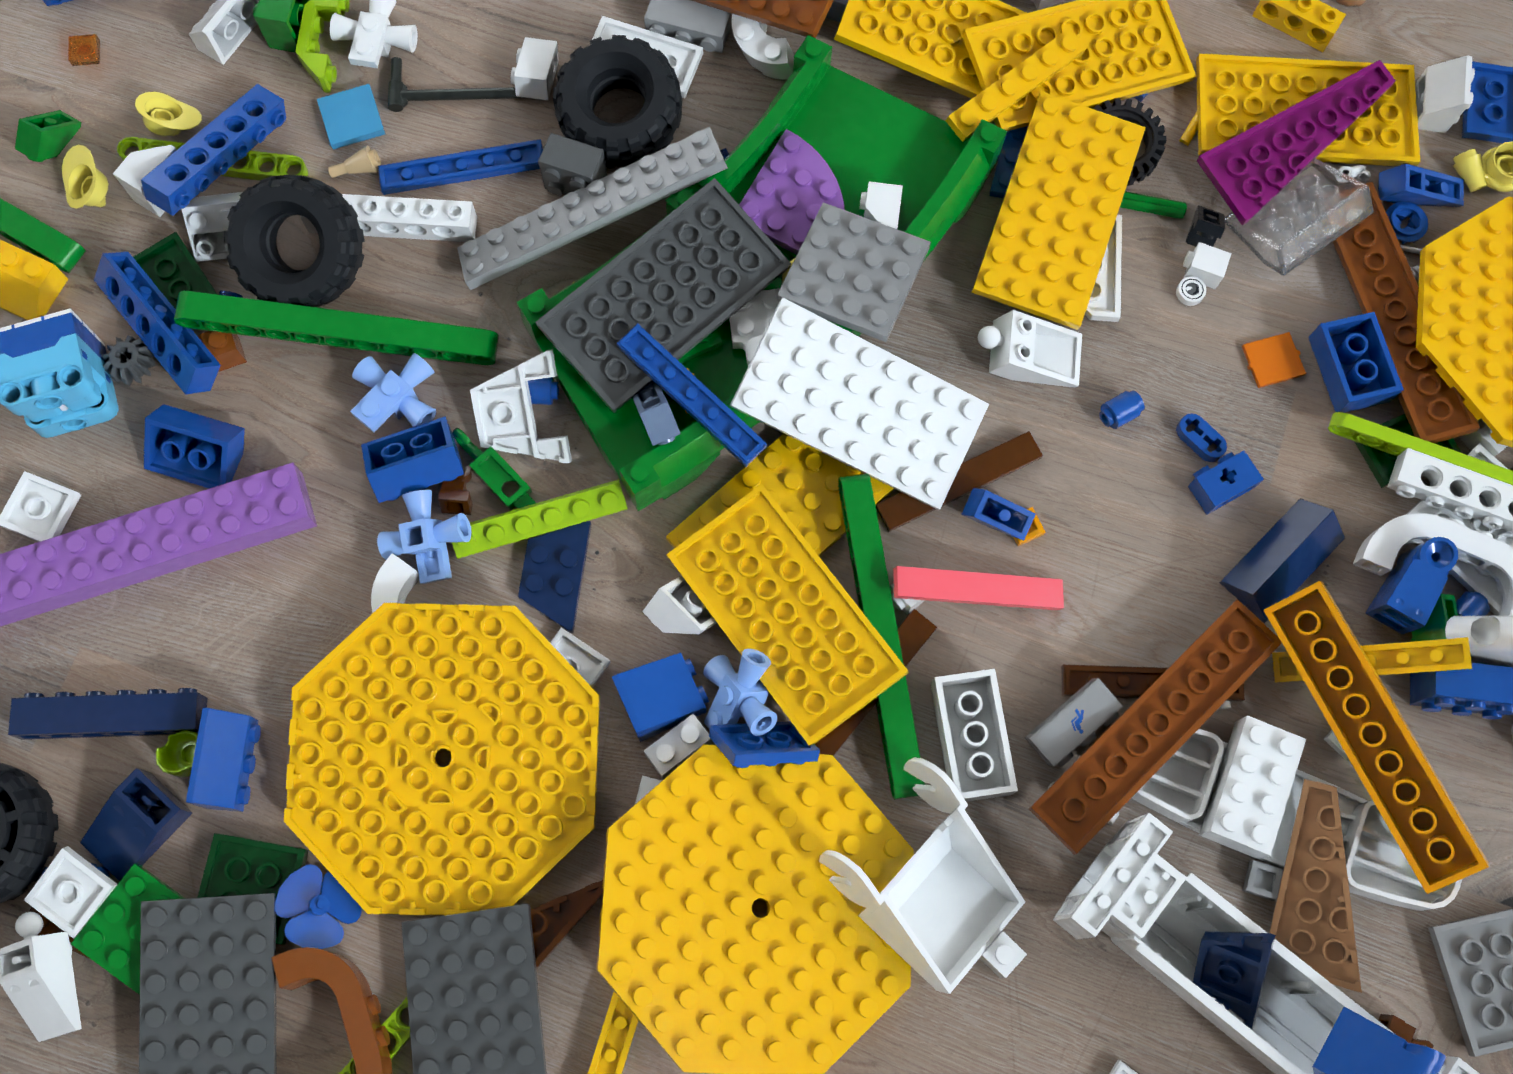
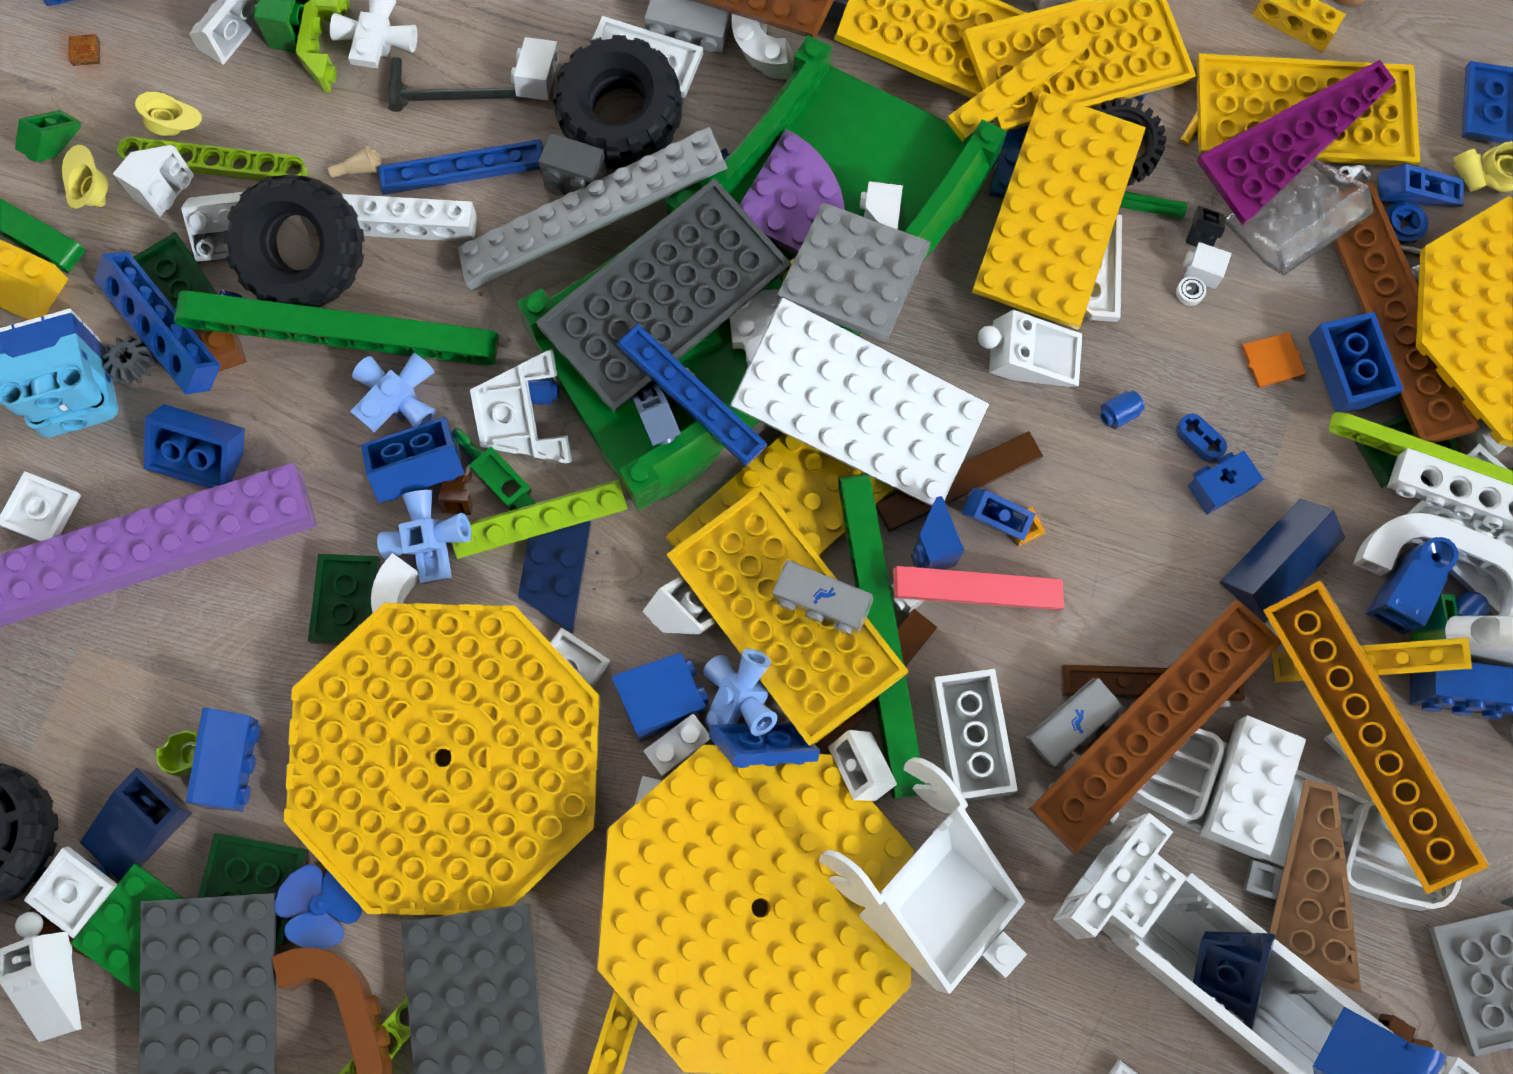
(105, 714): dark blue brick -> none
(214, 150): blue brick -> none
(341, 596): none -> dark green plate
(351, 116): dark azure tile -> none
(559, 916): reddish brown wing -> none
(822, 598): none -> light grey brick
(862, 765): none -> white brick
(938, 541): none -> blue slope
(1444, 94): white slope -> none

